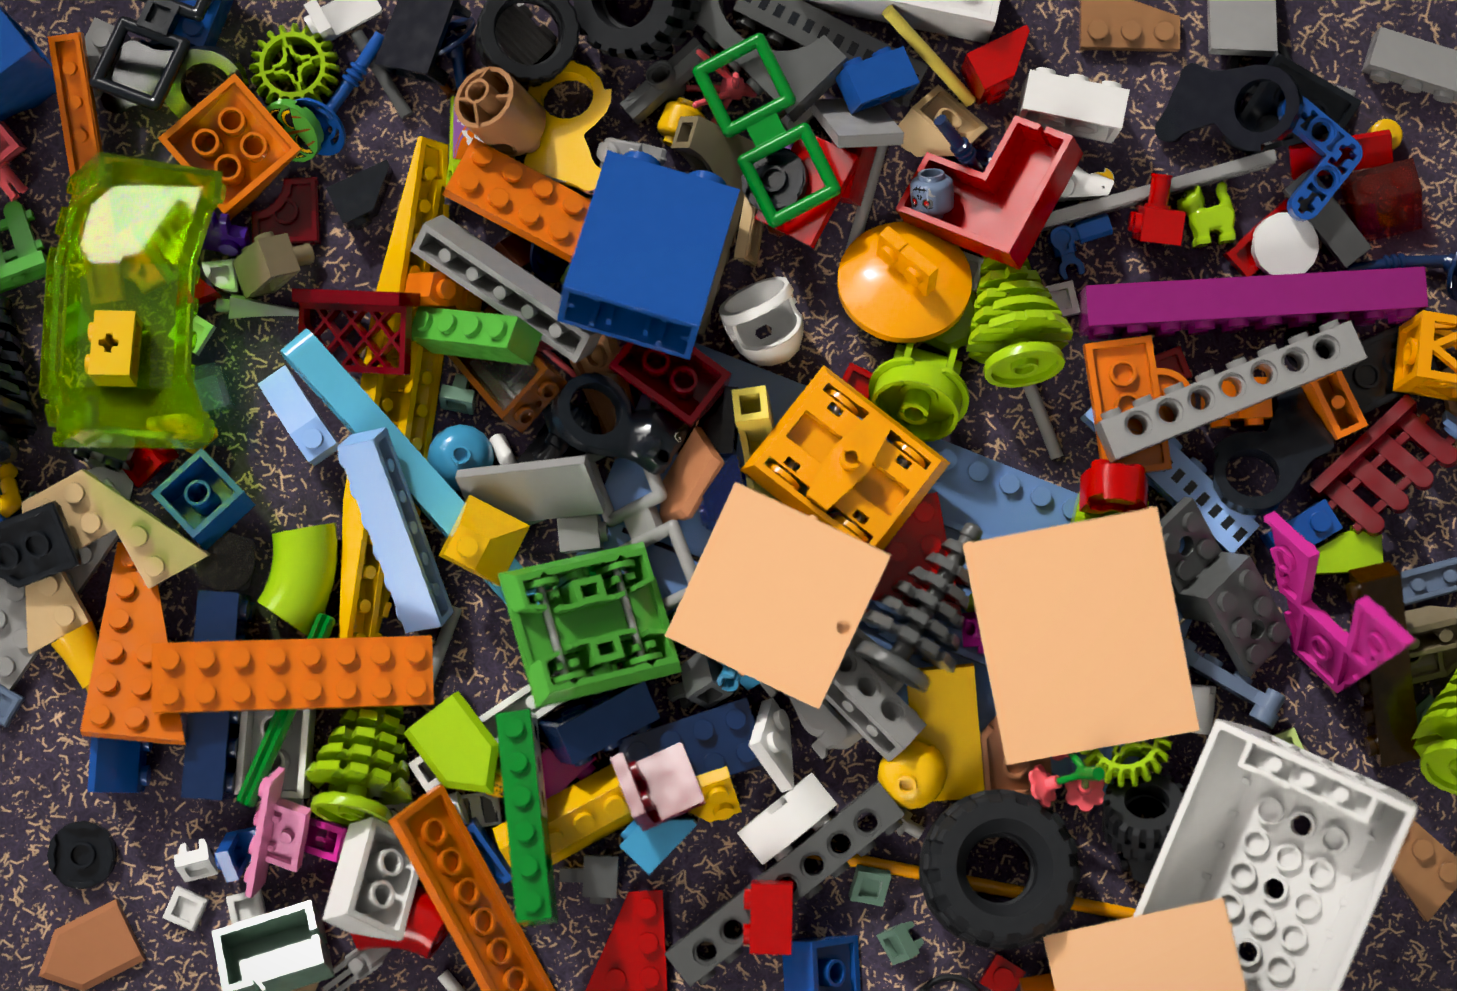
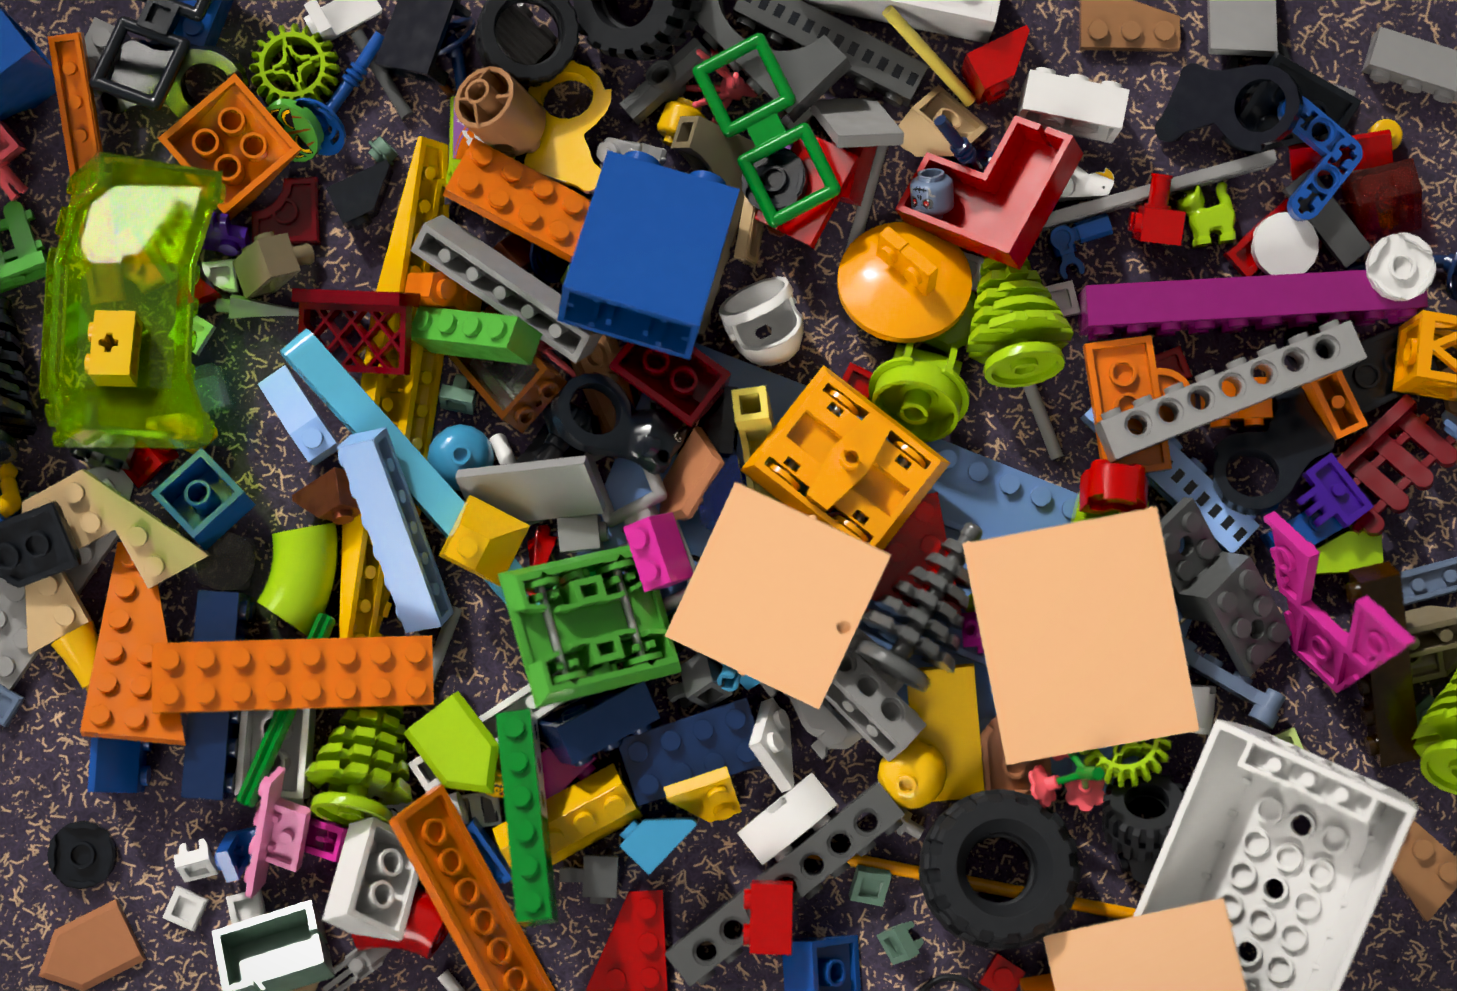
(329, 497): none -> copper slope
(382, 150): none -> sand green plate
(541, 546): none -> red piece
(658, 551): none -> dark pink brick
(658, 785): bracket -> none
(876, 79): blue brick -> none
(1333, 493): none -> dark purple hinge
(1400, 266): none -> white tile

